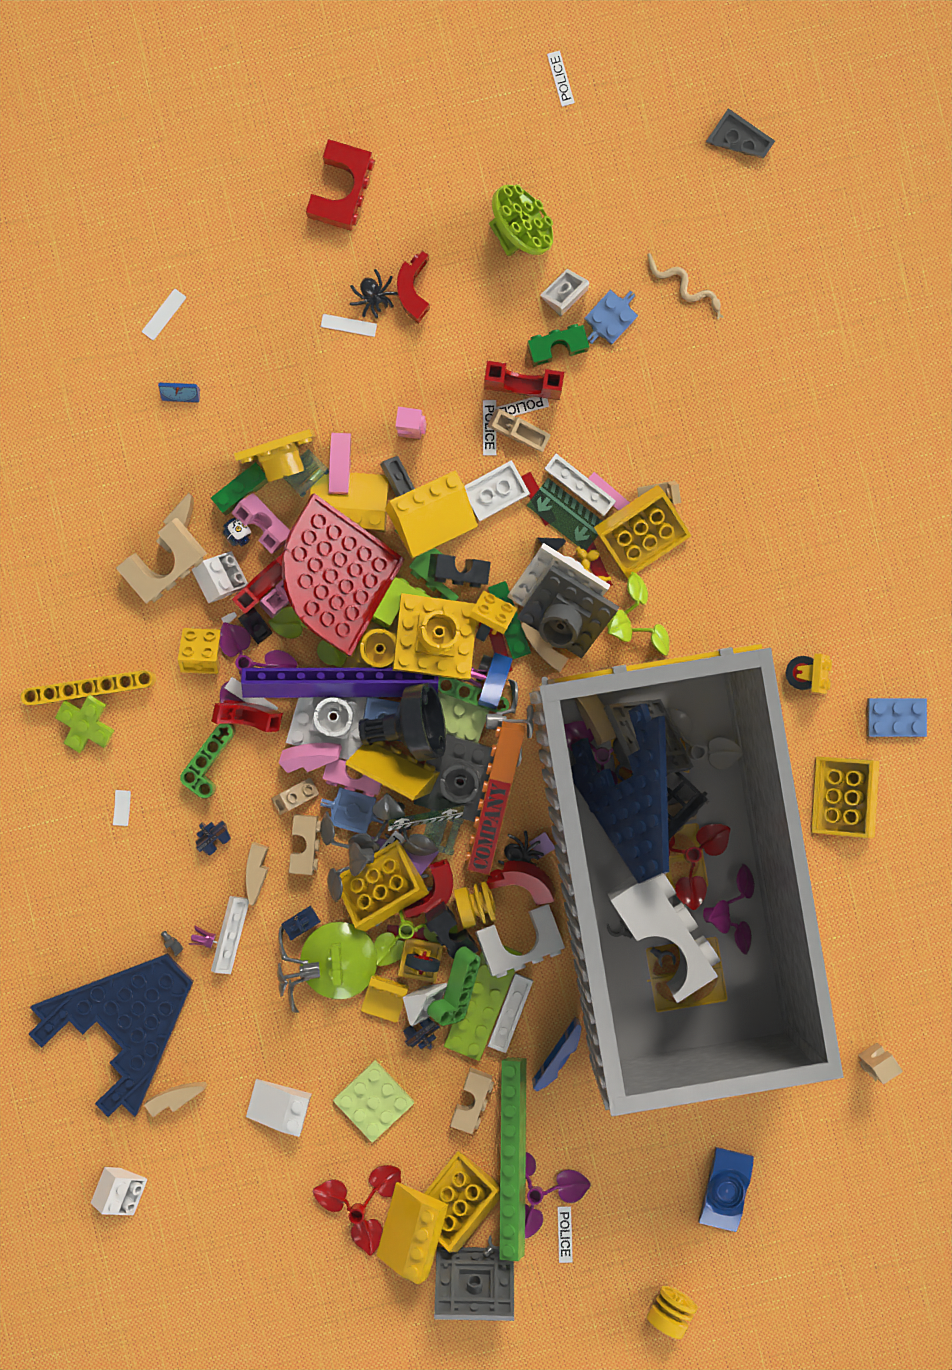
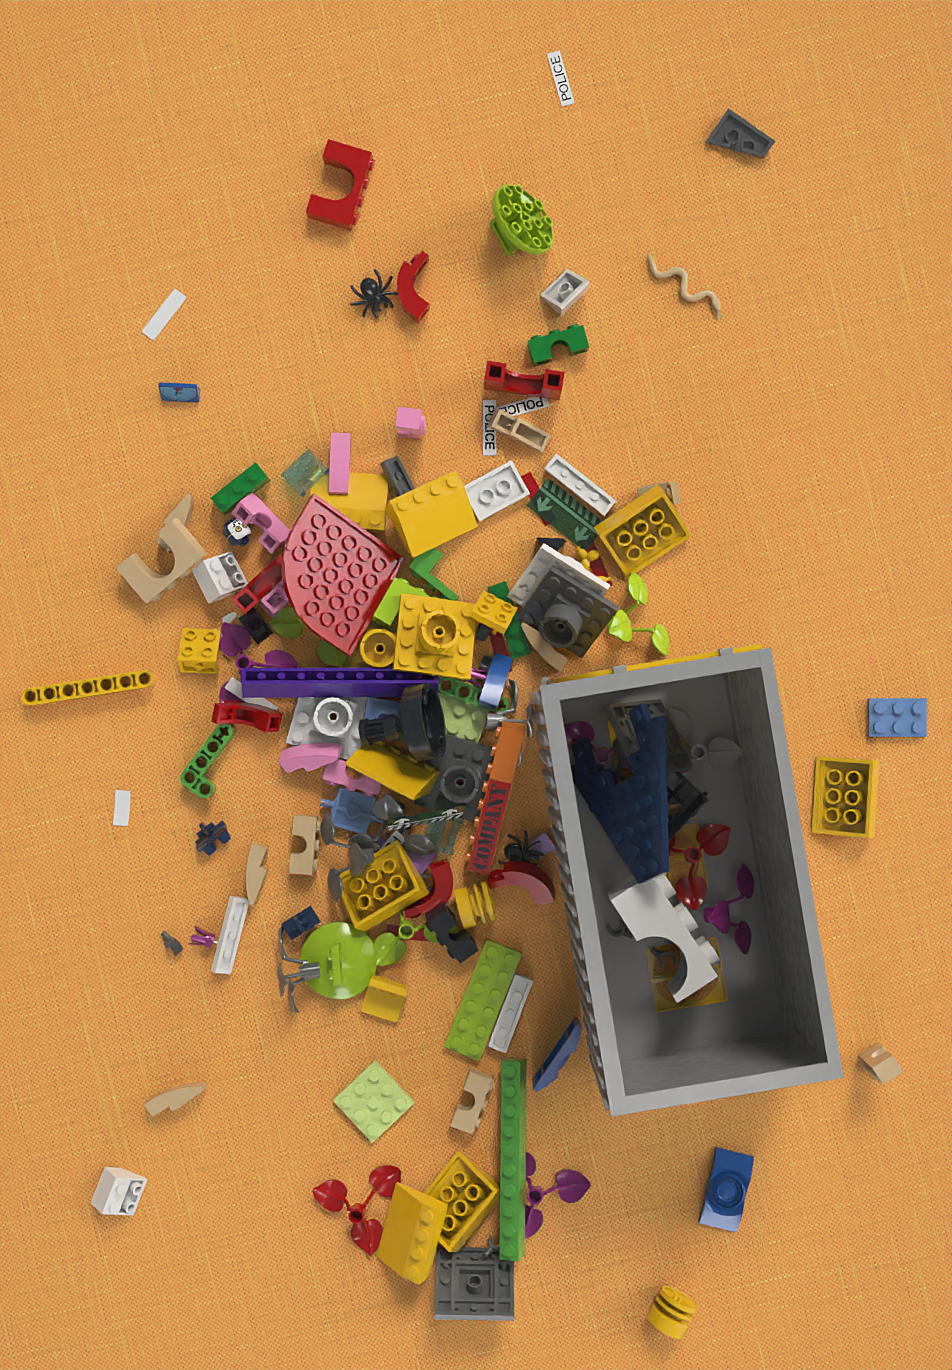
(84, 724): lime plate -> none
(135, 1009): dark blue wing -> none
(278, 456): yellow piece -> none
(279, 1107): white slope -> none
(295, 796): tan bracket -> none
(348, 325): white sticker -> none
(414, 1037): dark blue hips -> none
(419, 1001): white slope -> none
(420, 959): yellow plate -> none
(443, 568): black arch -> none
(458, 990): bright green beam -> none
(547, 942): white arch -> none
(565, 1234): white sticker -> none
(595, 718): tan slope -> none
(610, 317): medium blue plate -> none
(620, 500): bright pink sticker -> none
(810, 673): yellow plate -> none

